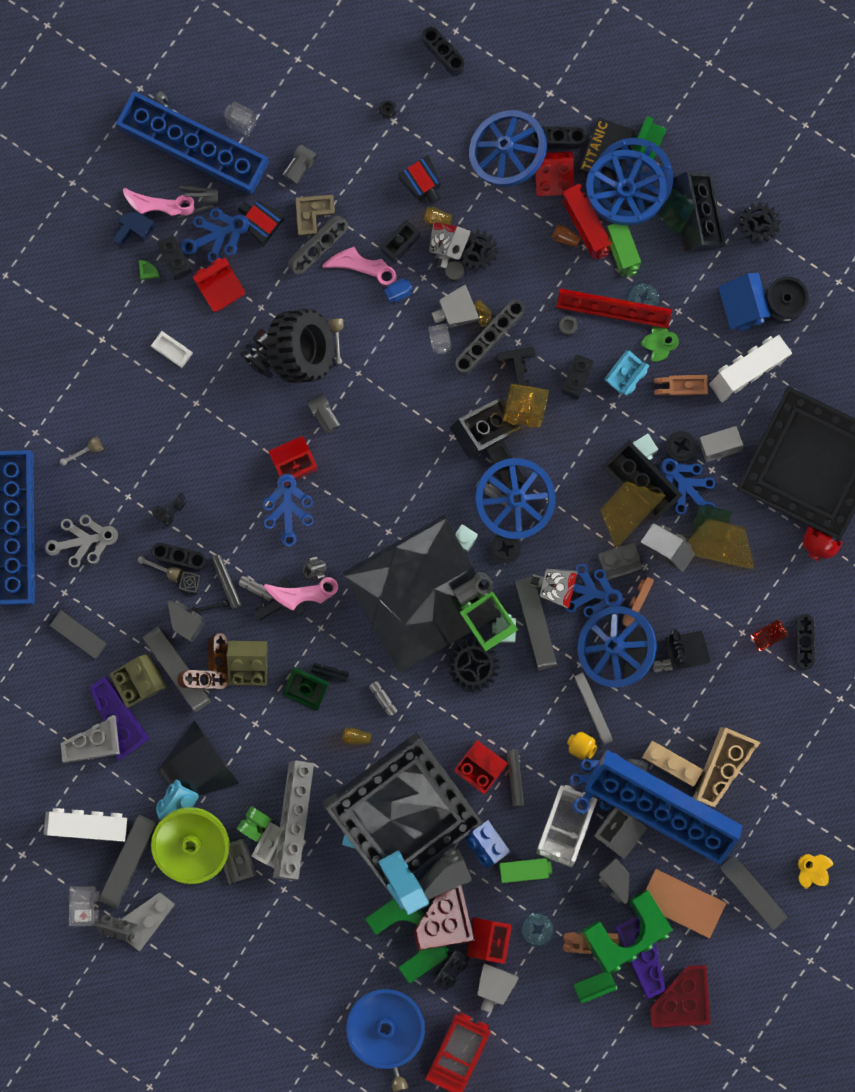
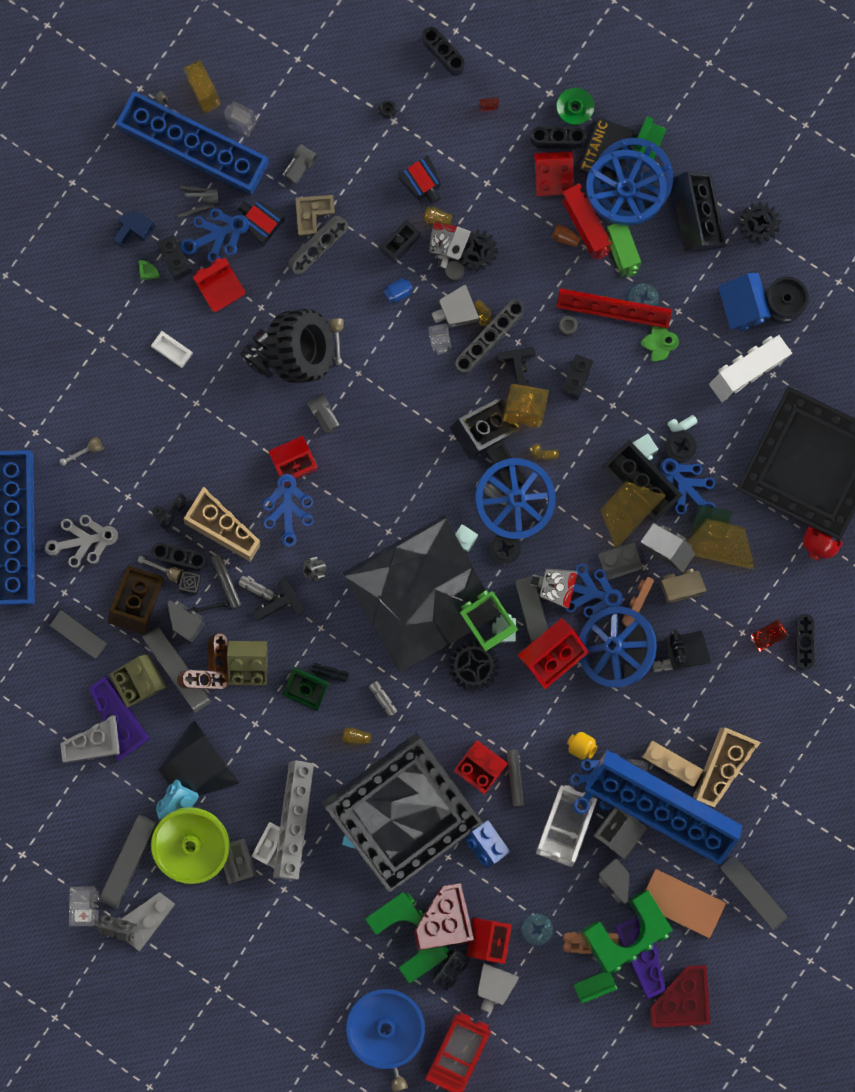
(85, 826): white wedge -> none
(135, 600): none -> dark brown slope
(144, 204): bright pink piece -> none
(202, 86): none -> clear yellow window
(220, 525): none -> tan wedge
(254, 824): bright green wheel -> none
(293, 596): bright pink piece -> none
(352, 260): bright pink piece -> none
(403, 883): medium azure wedge -> none
(445, 874): dark grey slope -> none
(471, 589): dark grey piece -> none
(489, 104): none -> clear red tile
(508, 150): blue wheel -> none
(525, 870): bright green window -> none
(544, 454): none -> clear yellow arm
(553, 653): none -> red slope
(576, 97): none -> green dish
(593, 708): light grey beam -> none
(626, 373): medium azure bracket -> none
(677, 211): piece -> none
(682, 586): none -> dark tan slope
(683, 385): nougat hinge -> none
(684, 425): none -> light aqua arm
(721, 444): light grey hinge -> none
(816, 872): yellow plate -> none

